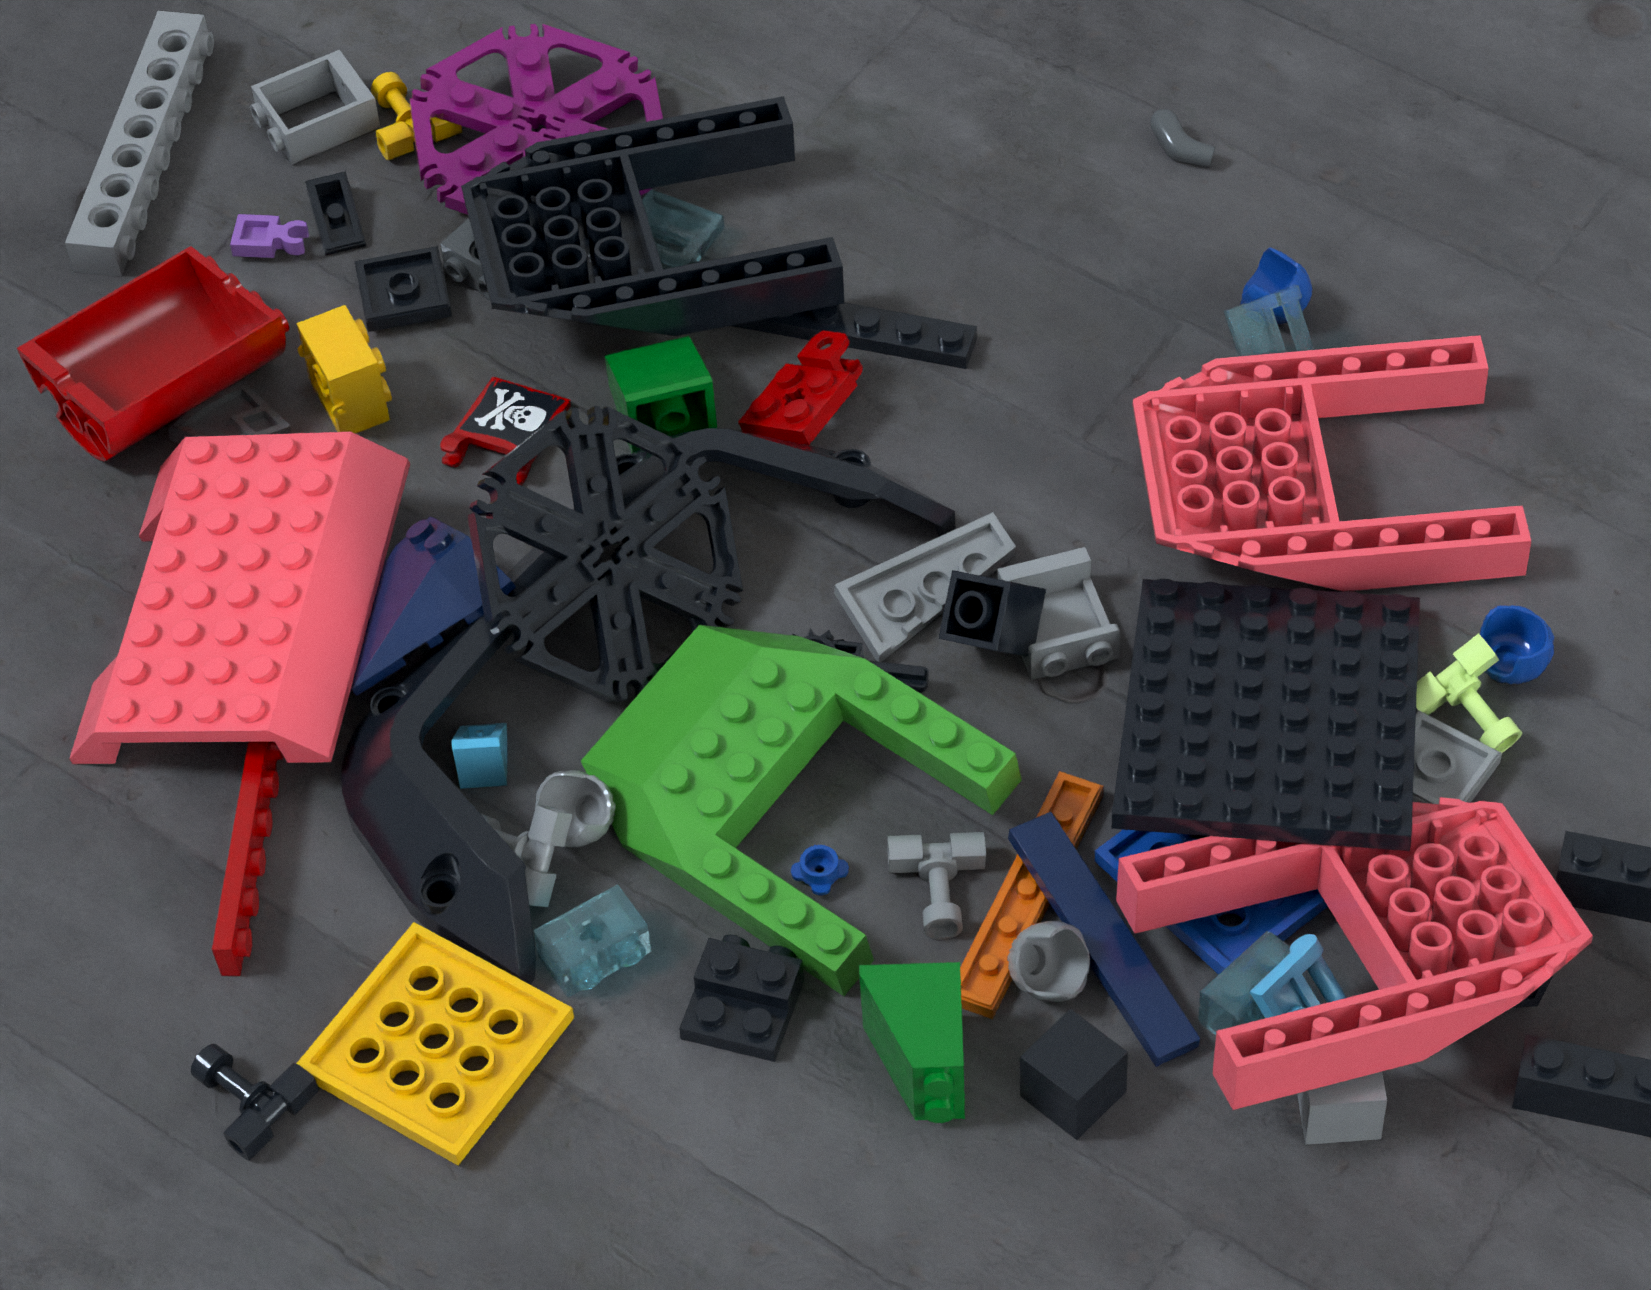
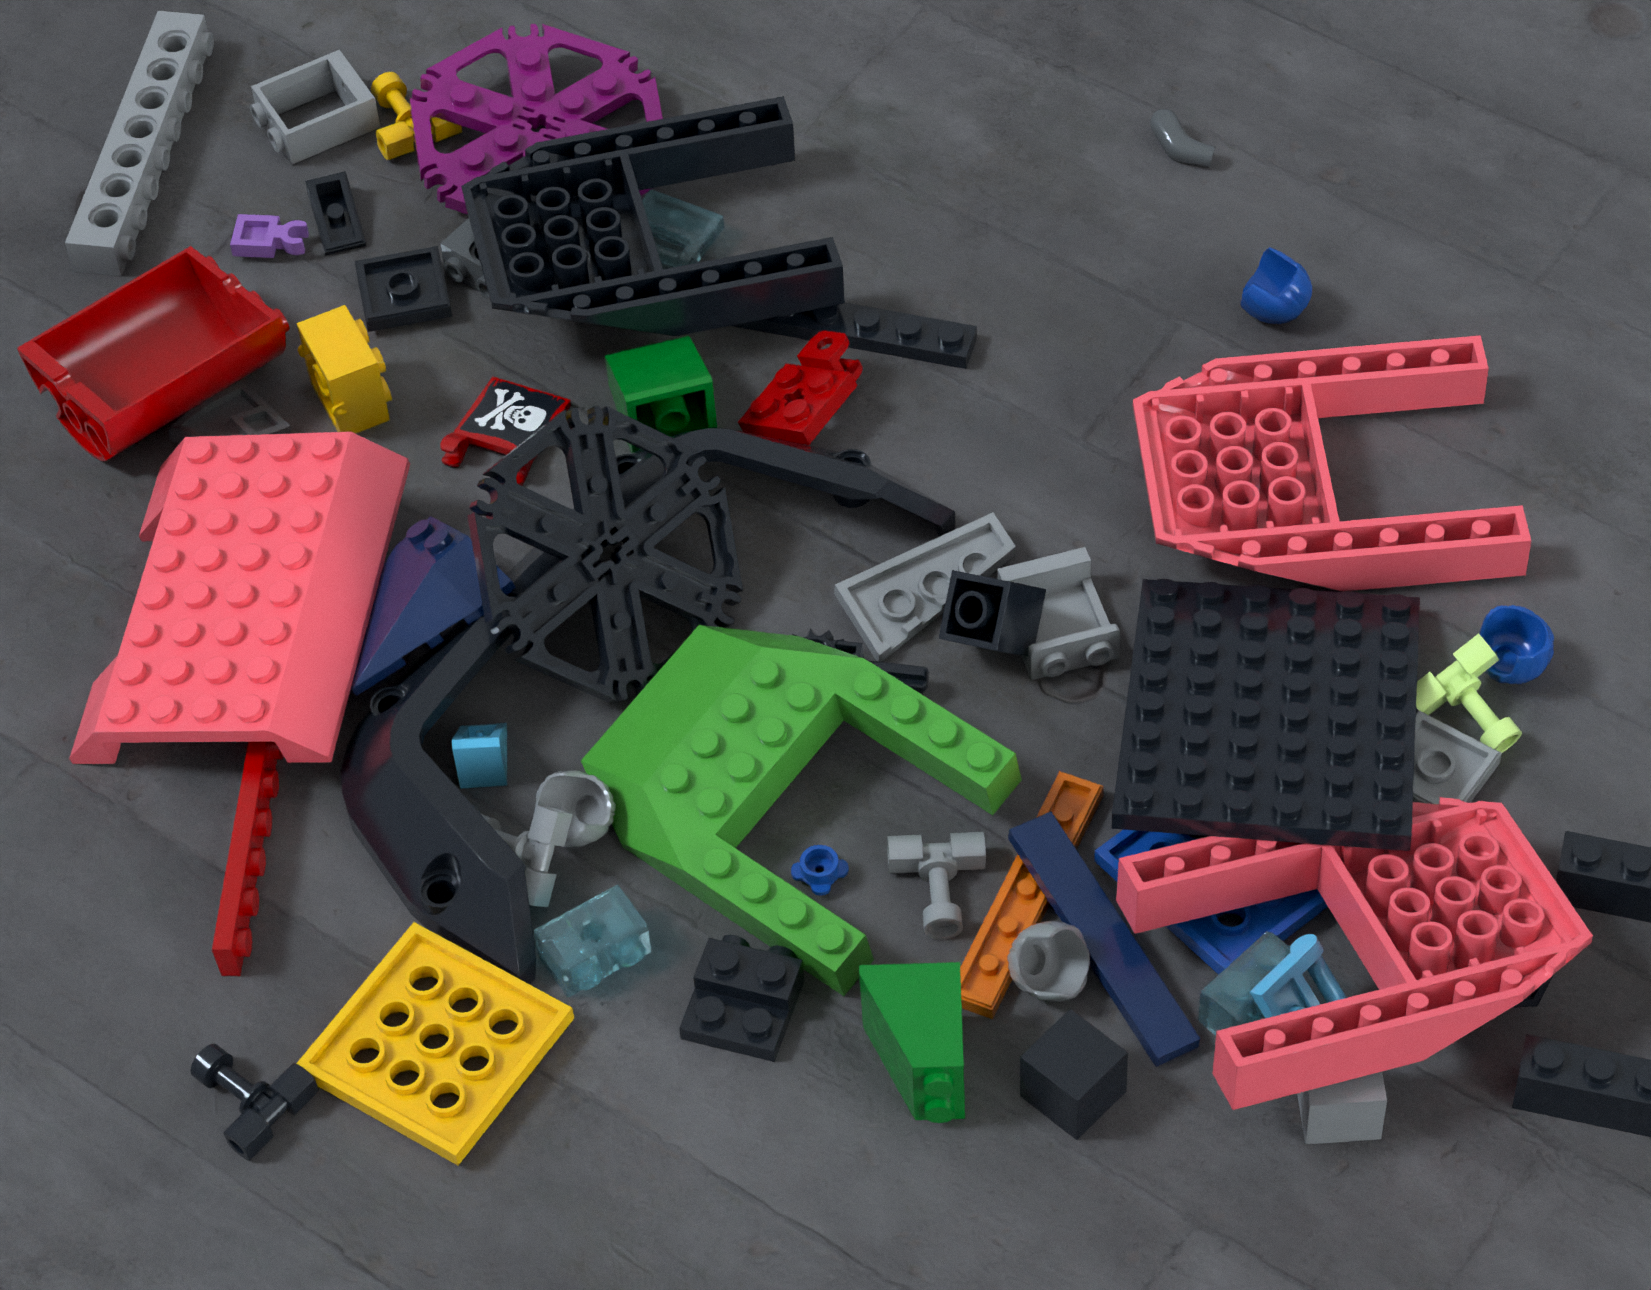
(1256, 328): clear light blue plate -> none

